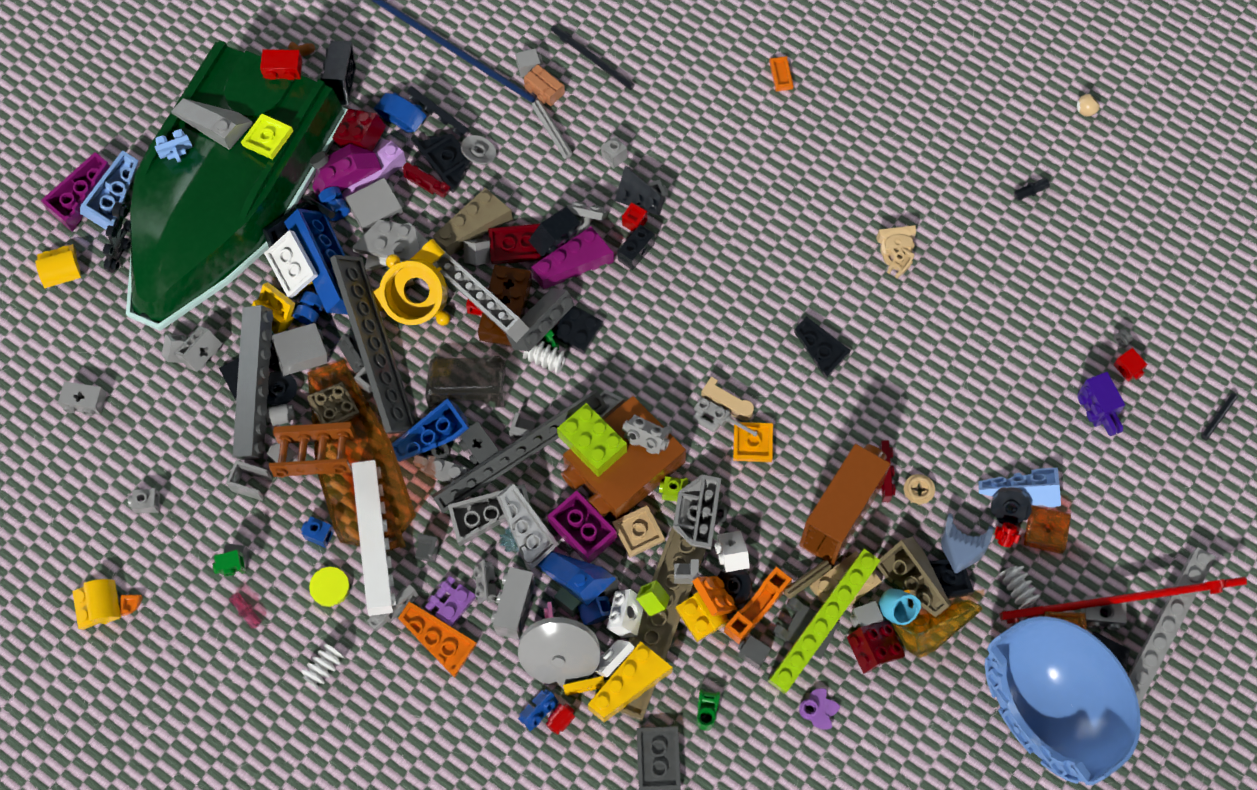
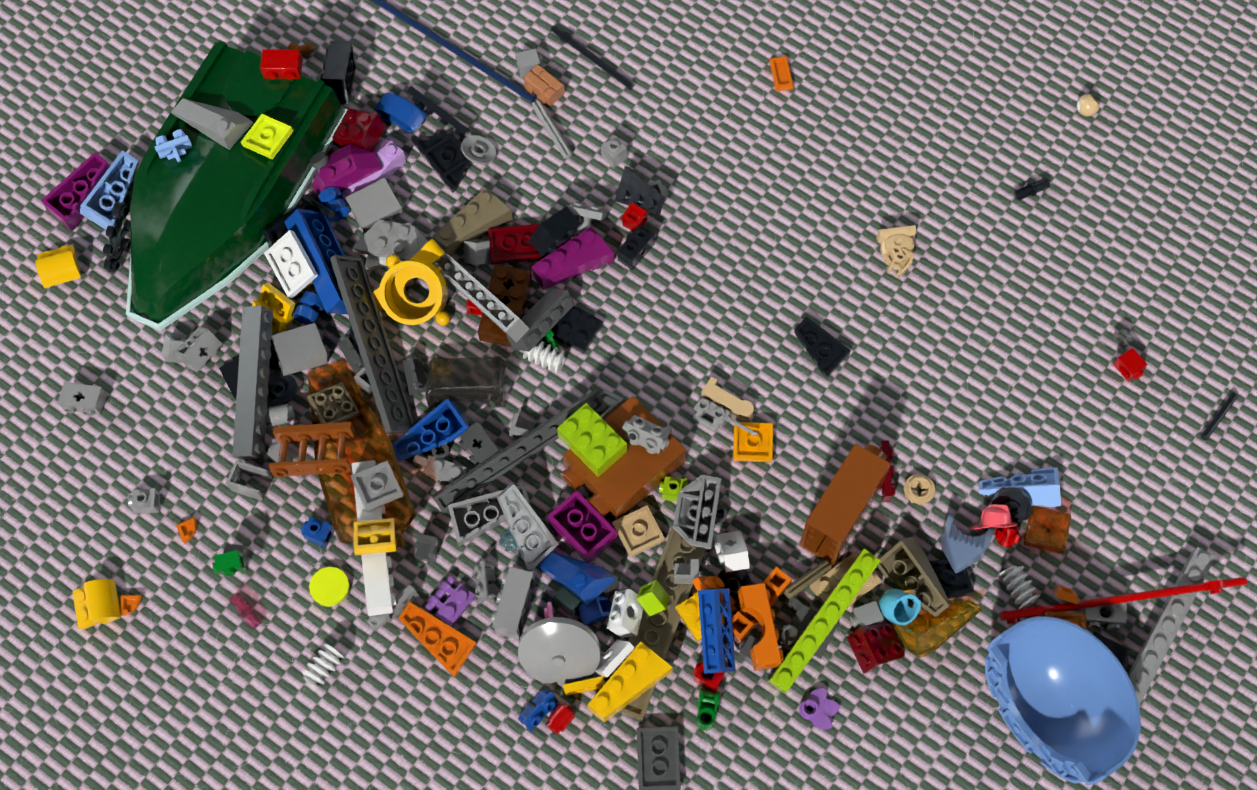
(187, 529): none -> orange tile
(374, 536): none -> yellow brick
(376, 485): none -> light grey plate
(414, 374): none -> dark grey hinge
(425, 181): dark red hinge -> none
(711, 684): none -> red brick
(713, 630): none -> blue fence
(755, 601): none -> orange arch
(788, 634): none -> dark grey tile
(995, 516): none -> coral piece
(1065, 594): none -> orange tile
(1102, 403): dark purple brick -> none

